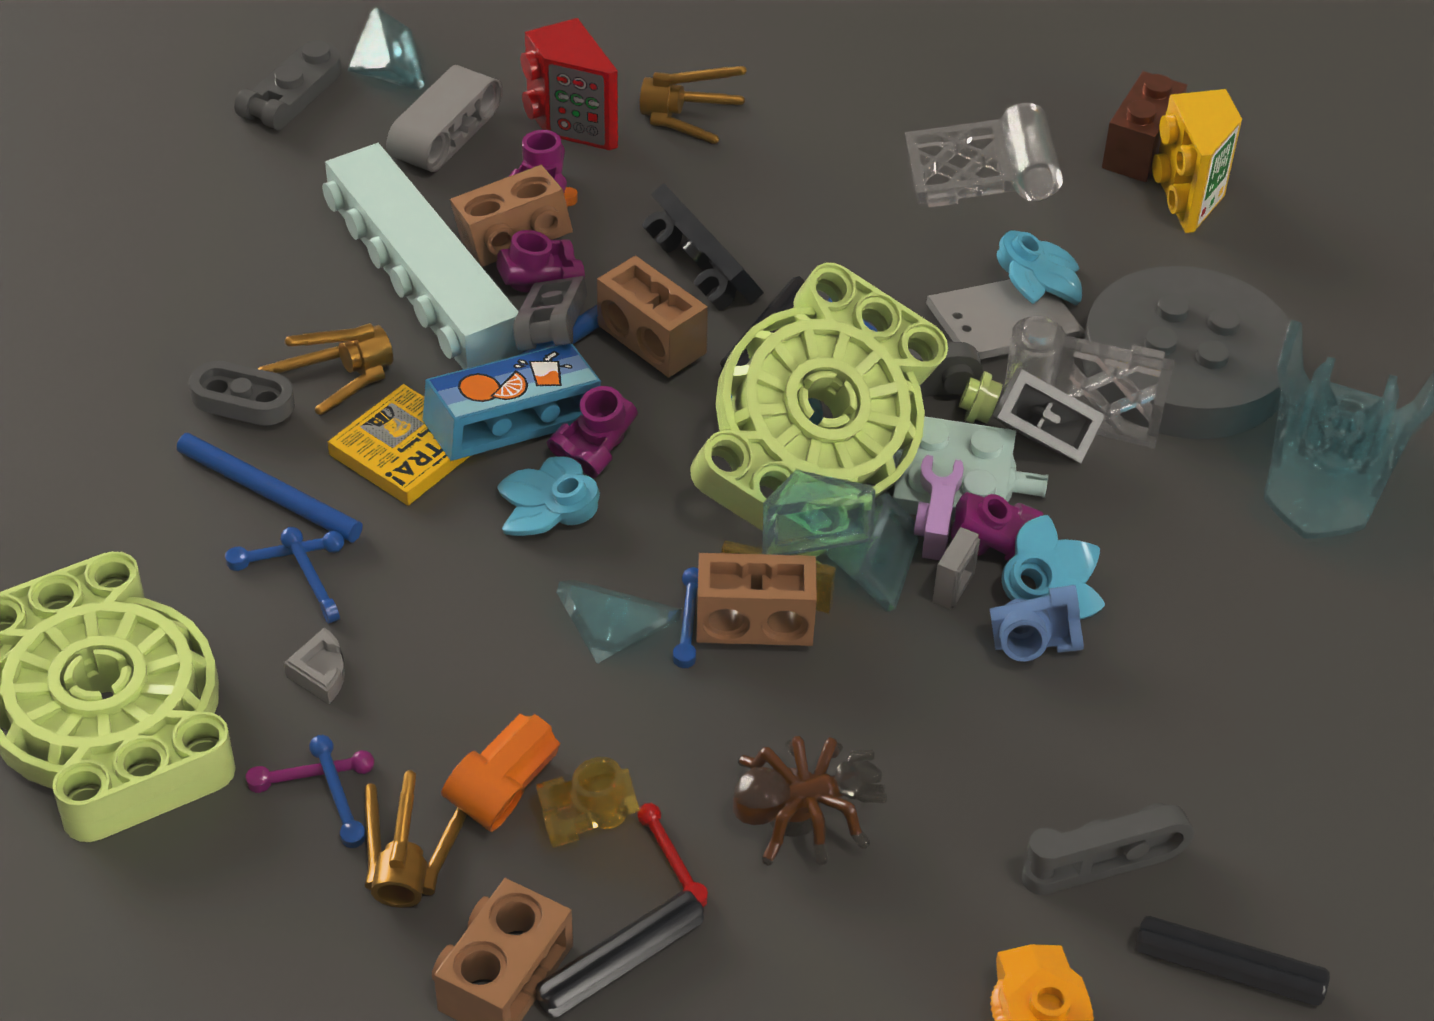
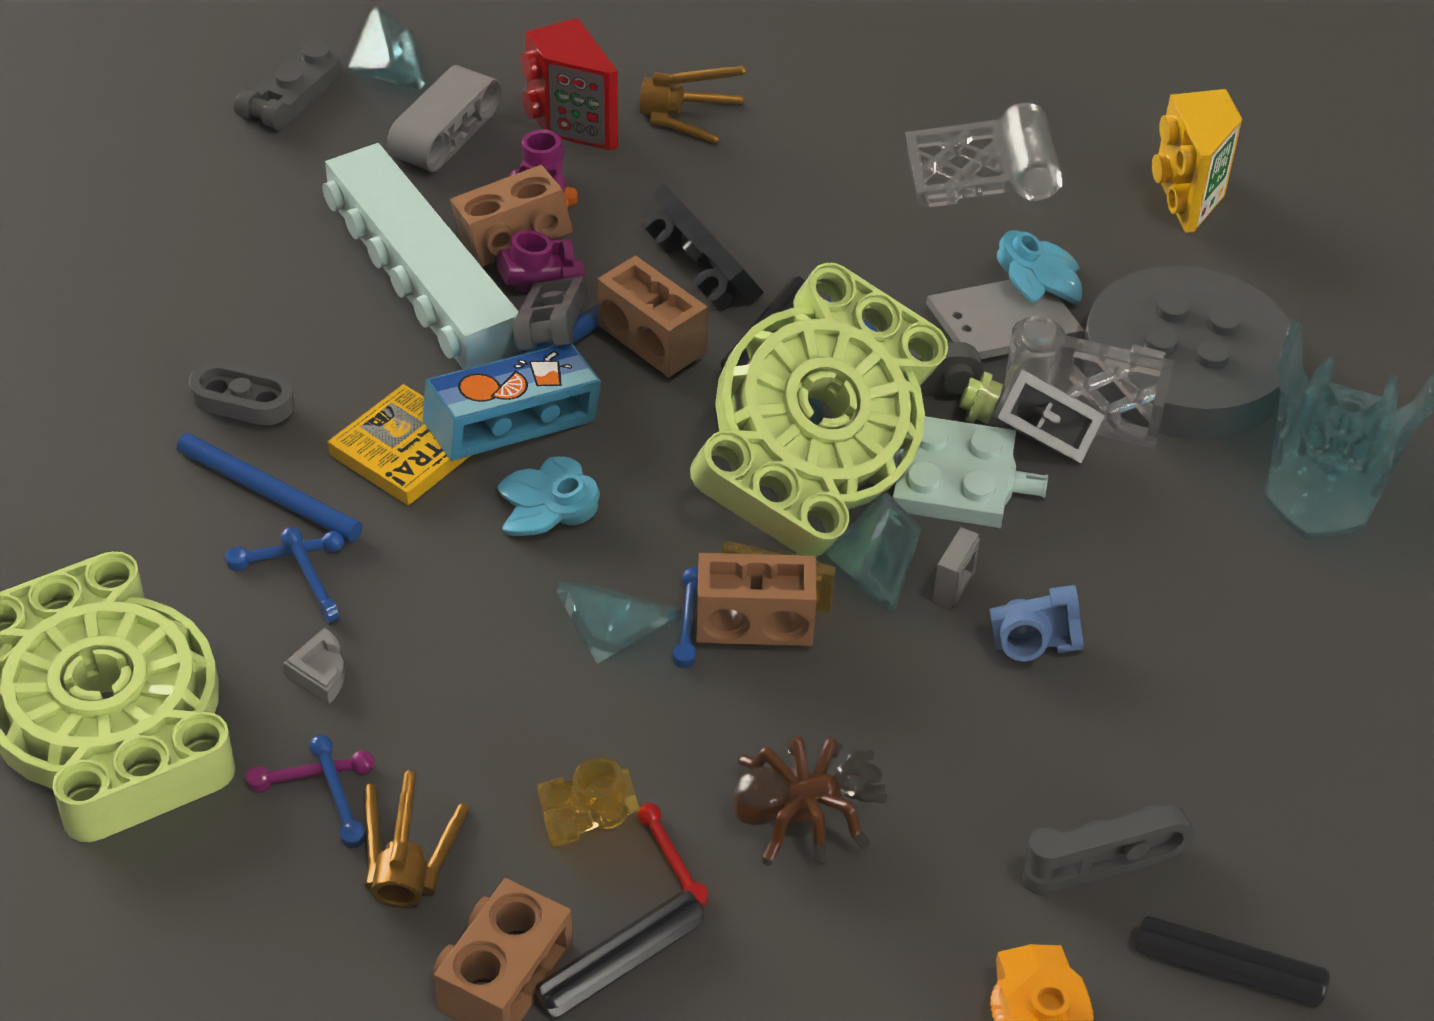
(360, 350): pearl gold plant -> none
(493, 782): orange piece -> none
(596, 431): magenta plate -> none
(817, 514): clear light blue slope -> none
(935, 518): lavender plate -> none
(993, 521): magenta plate -> none
(1051, 565): medium azure plate -> none
(1134, 128): copper brick -> none

